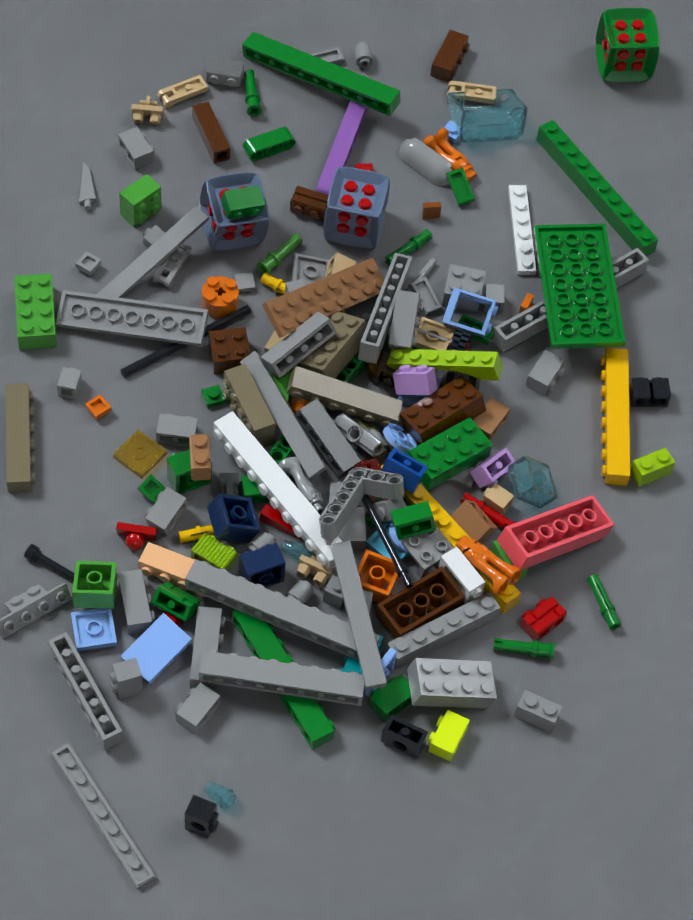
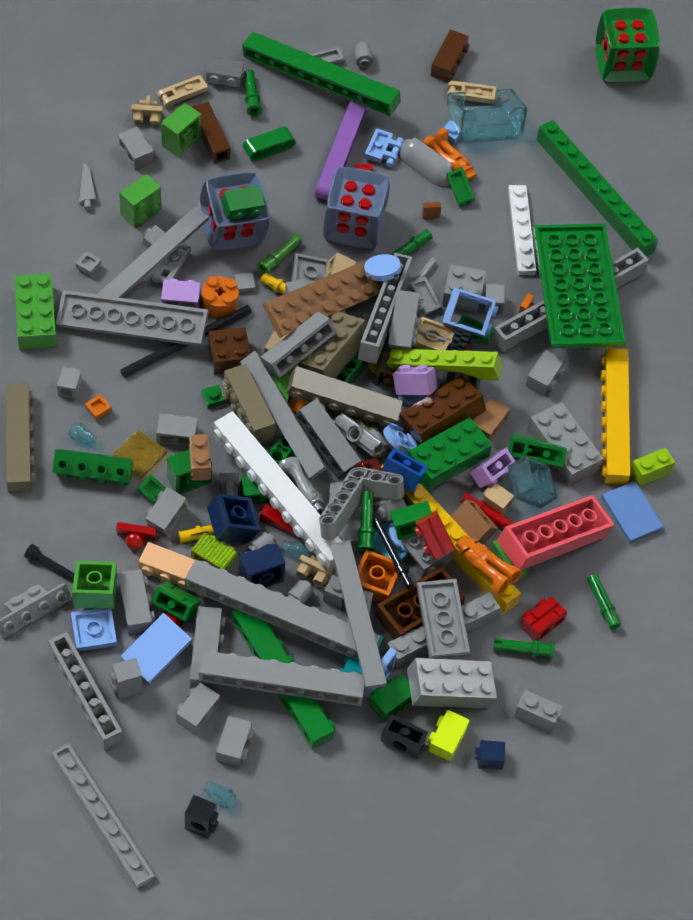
(82, 434): none -> clear light blue cone
(93, 466): none -> green brick
(181, 129): none -> bright green brick
(181, 293): none -> lavender brick
(234, 741): none -> light grey brick
(309, 203): reddish brown brick -> none
(366, 531): none -> green pin
(378, 147): none -> light blue plate
(382, 267): none -> light blue tile
(434, 535): none -> red brick
(443, 619): none -> light grey plate
(463, 574): white window -> none
(490, 754): none -> dark blue brick
(537, 449): none -> green slope
(560, 428): none -> light grey brick
(632, 512): none -> medium blue tile
(649, 392): black piece -> none

